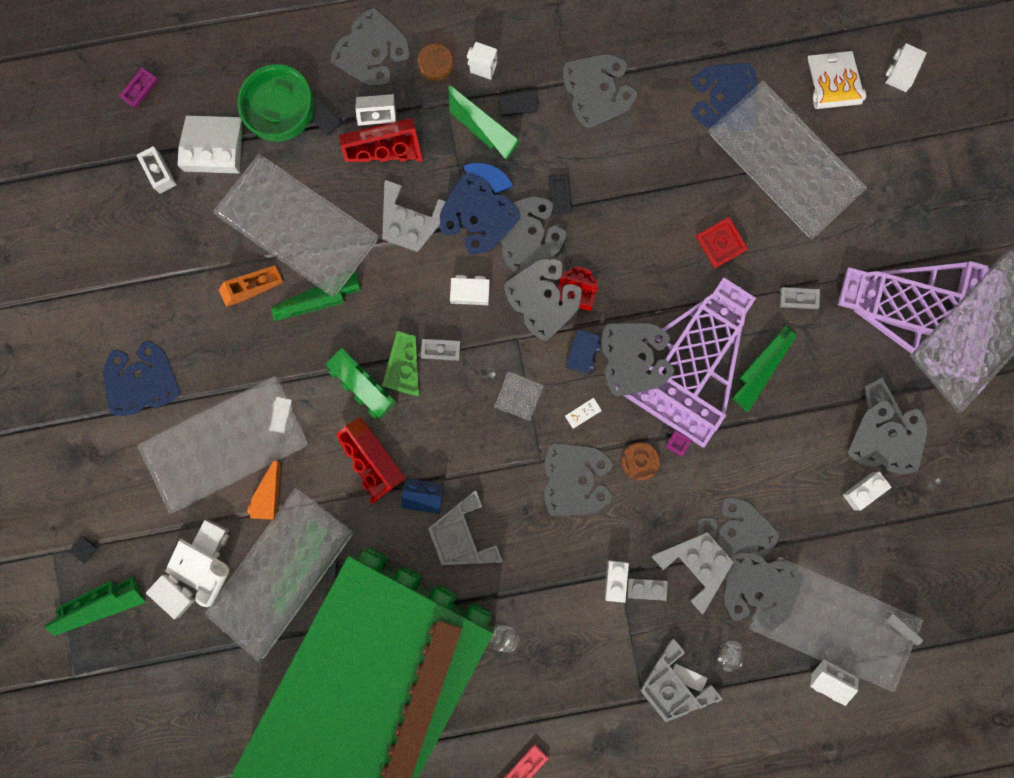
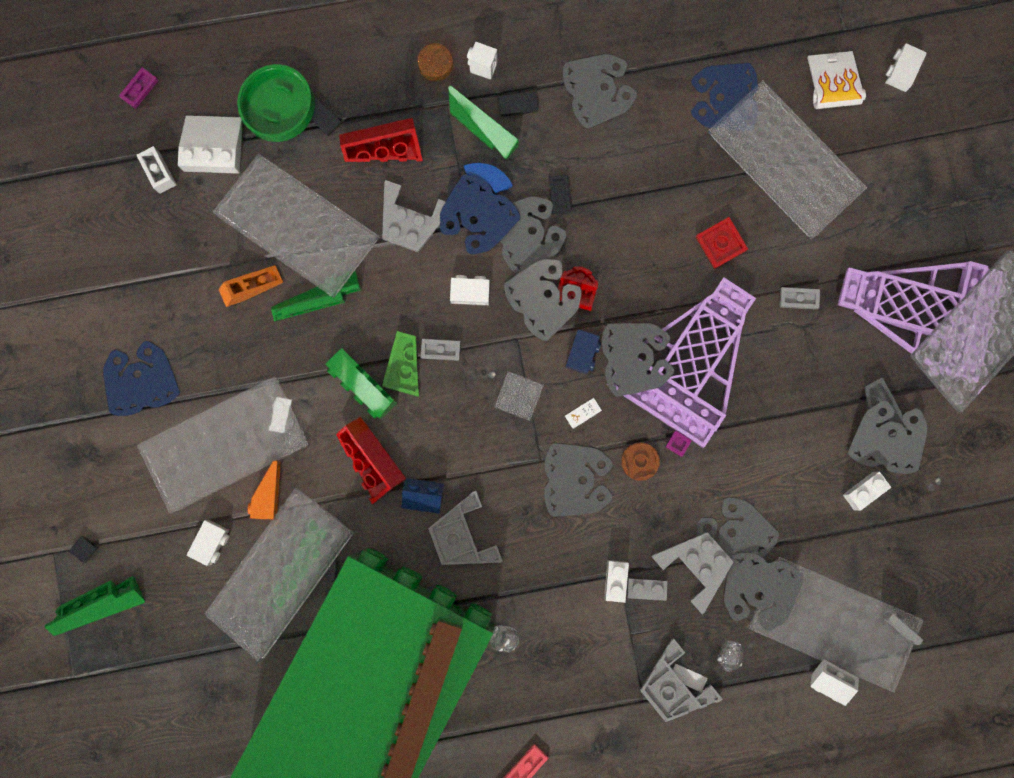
(170, 596): white brick -> none
(198, 571): white door -> none
(361, 43): dark grey piece -> none
(375, 109): white brick -> none
(762, 368): green wedge -> none

